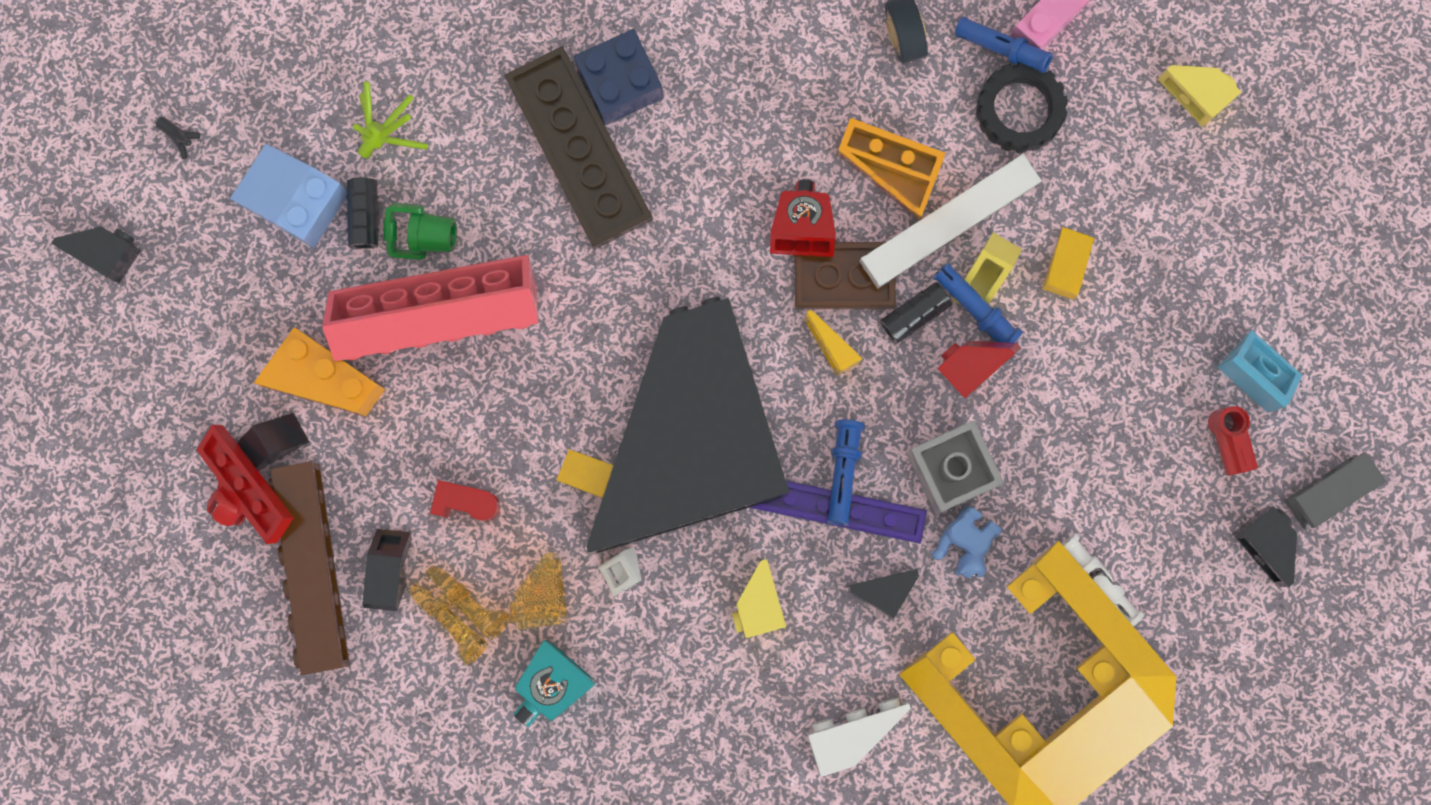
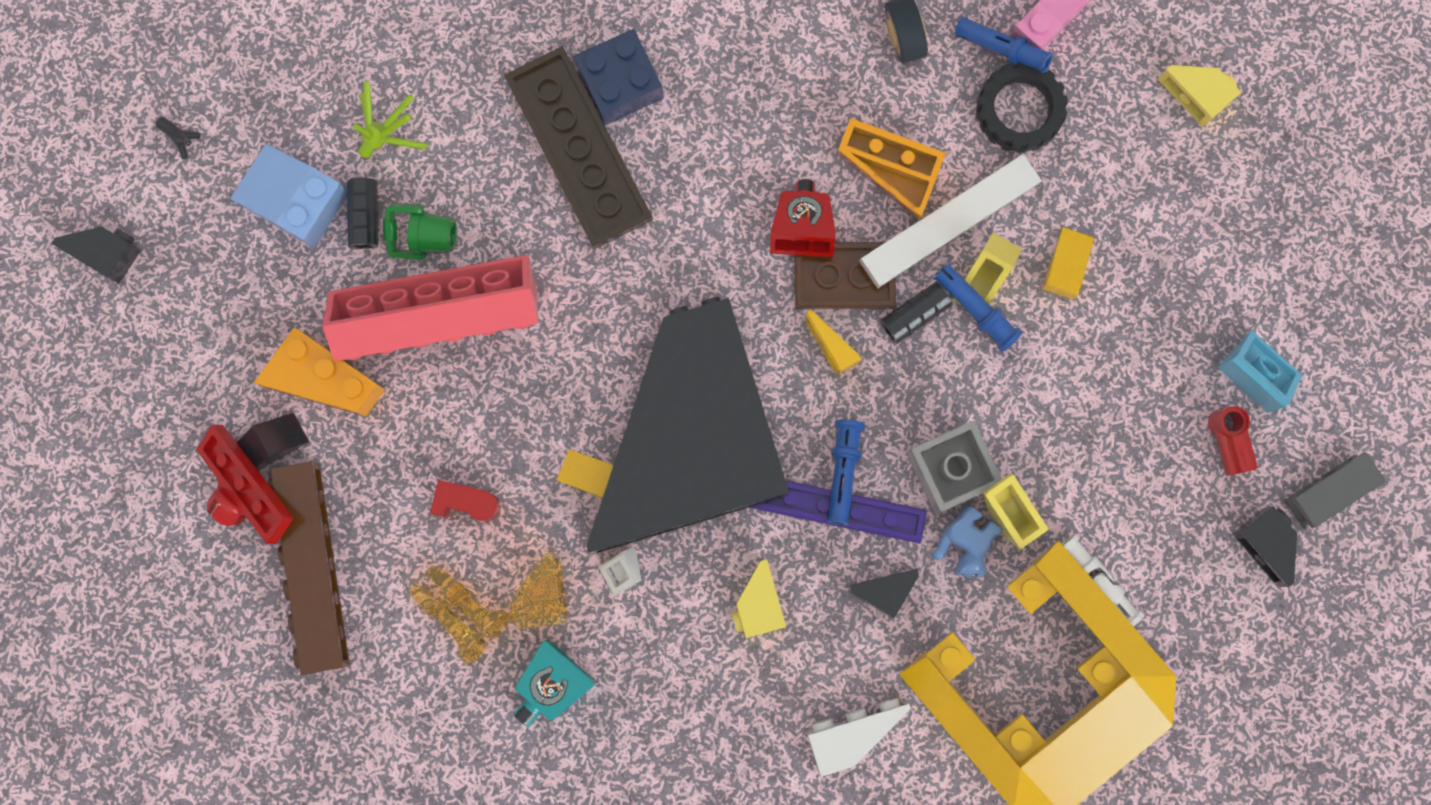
(384, 570): black slope -> none
(974, 363): red slope -> none
(1014, 512): none -> light yellow slope

